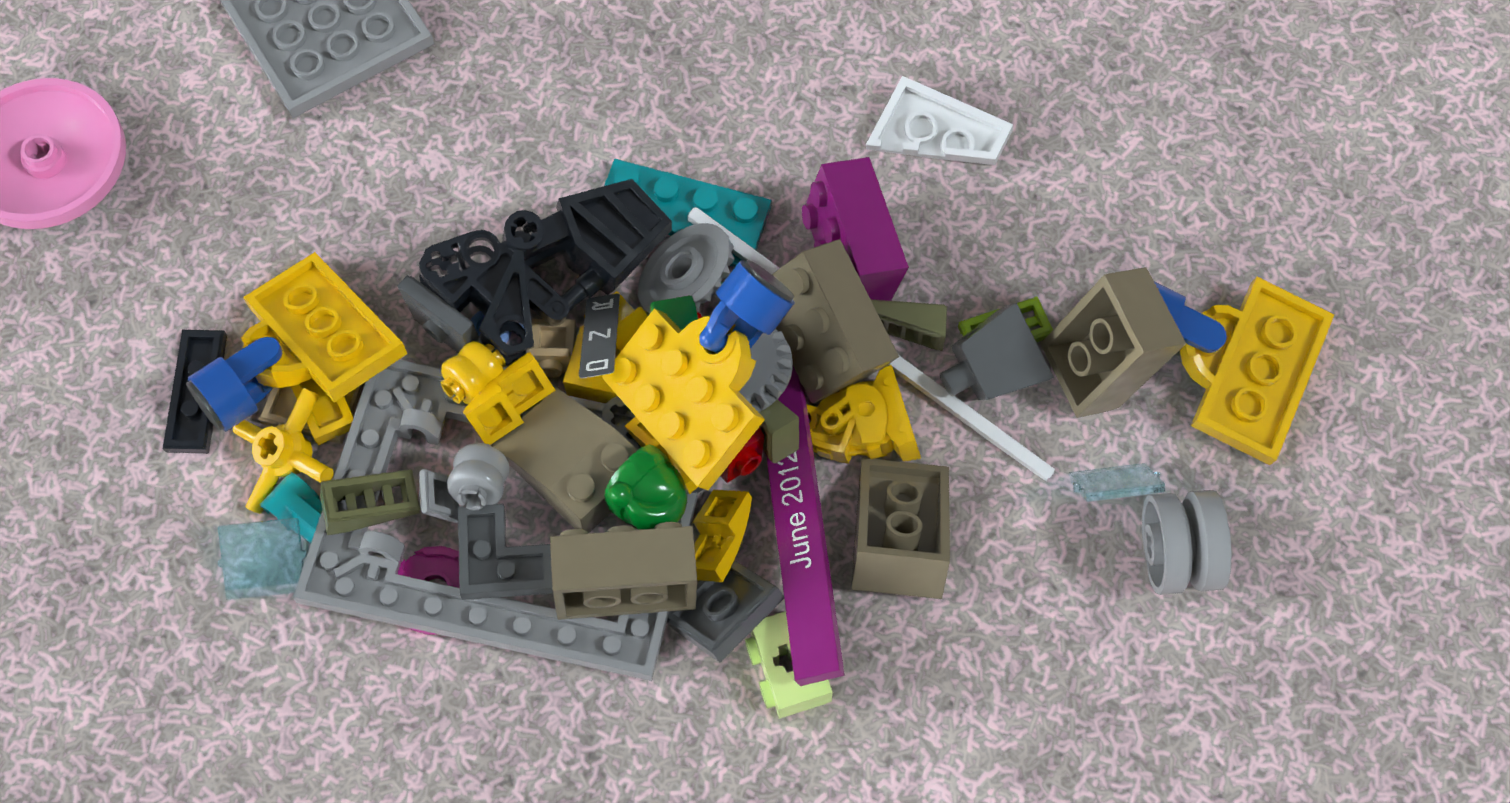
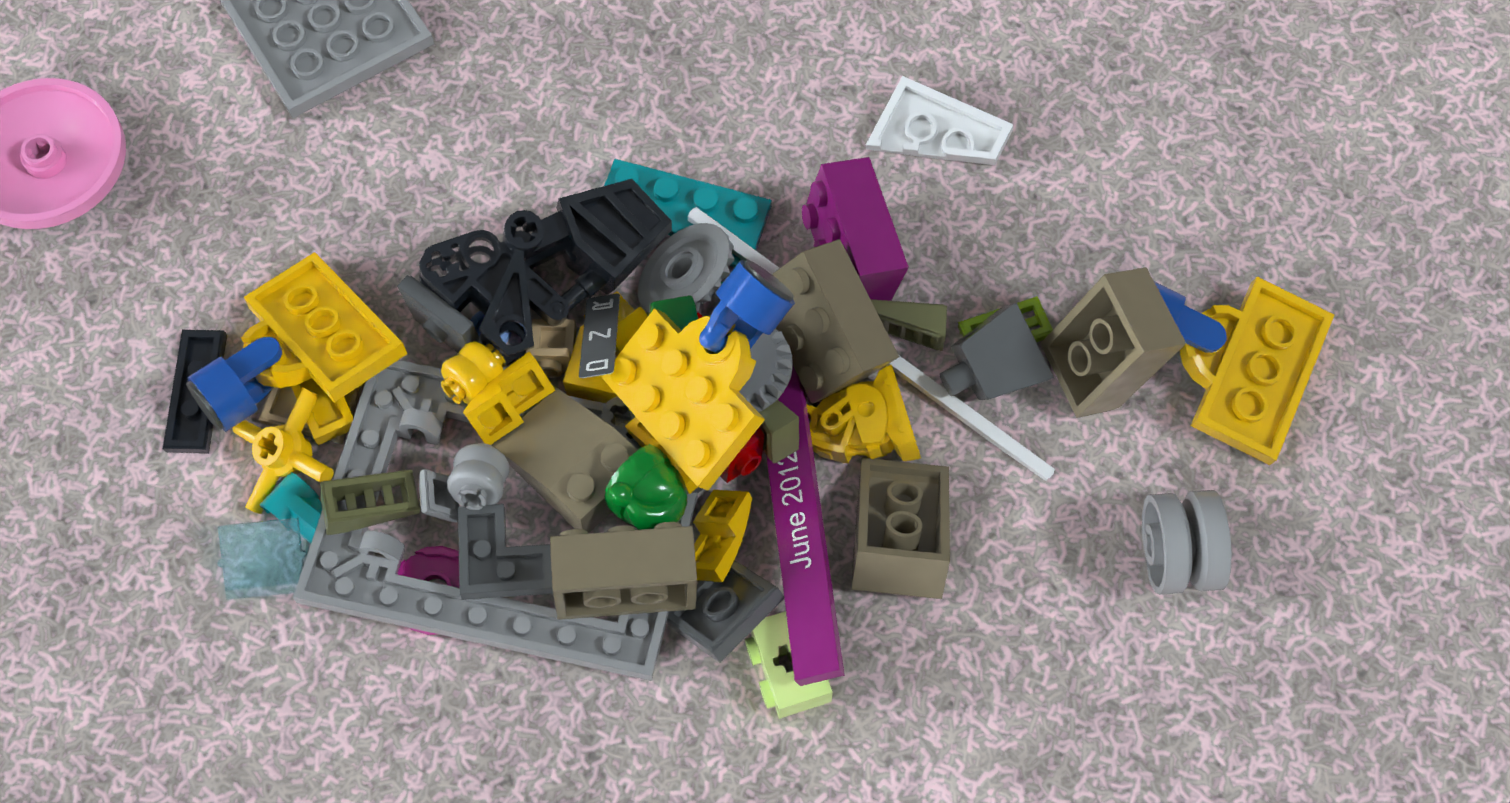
(1116, 482): clear light blue piece -> none

